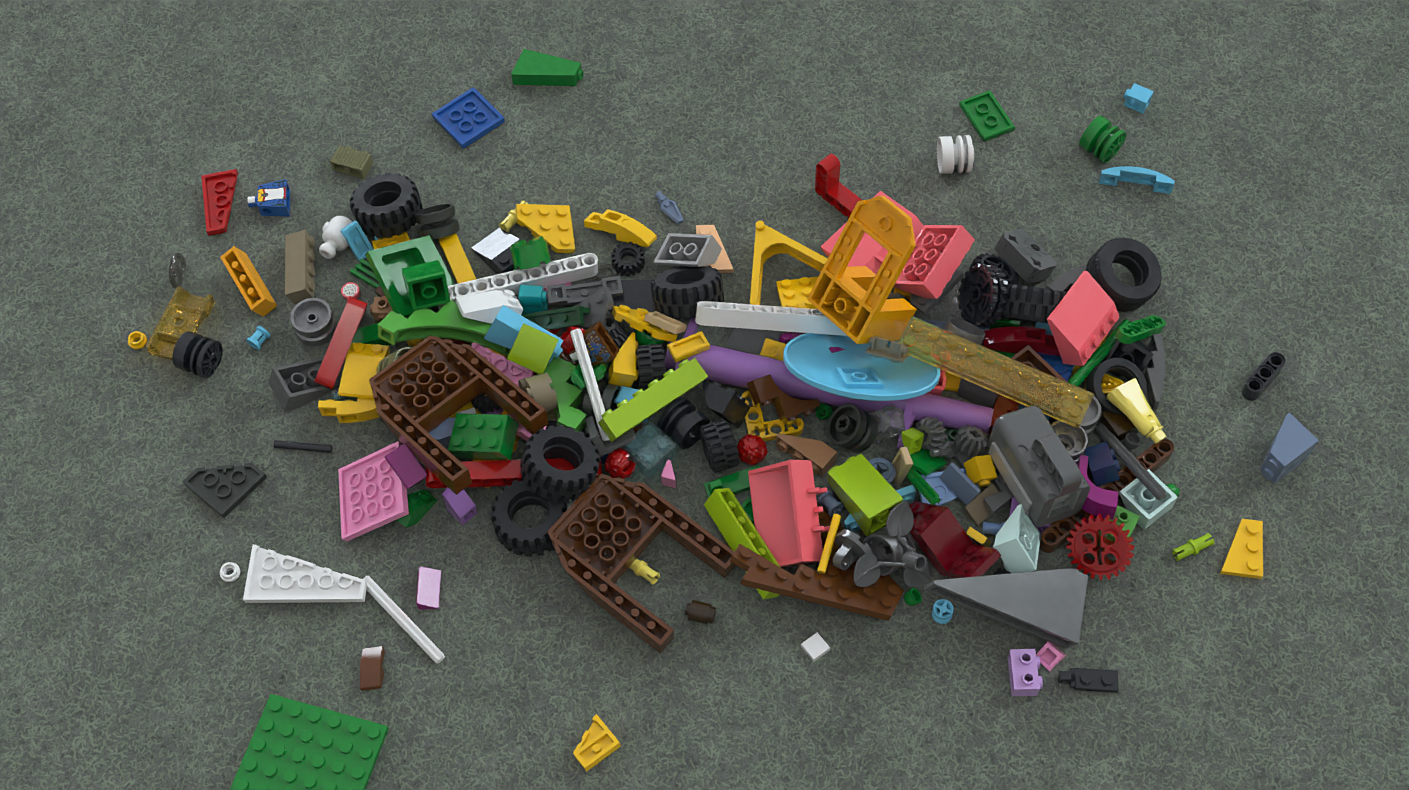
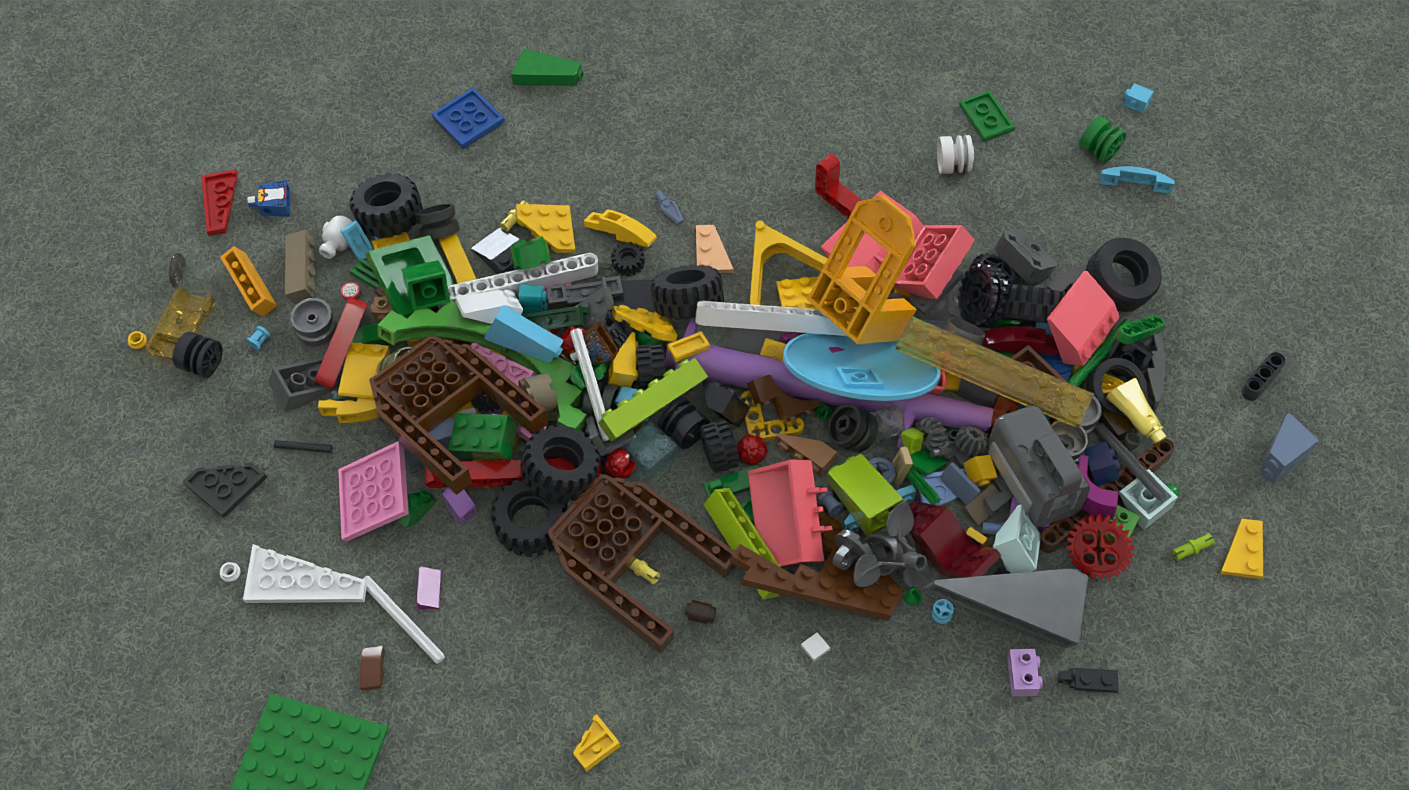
(351, 161): olive brick -> none
(406, 466): magenta slope -> none
(532, 349): lime slope -> none
(665, 322): tan tile -> none
(667, 476): bright pink slope -> none
(688, 250): light grey slope -> none
(829, 544): yellow bar -> none
(896, 352): dark tan hinge -> none
(1050, 655): bright pink slope -> none

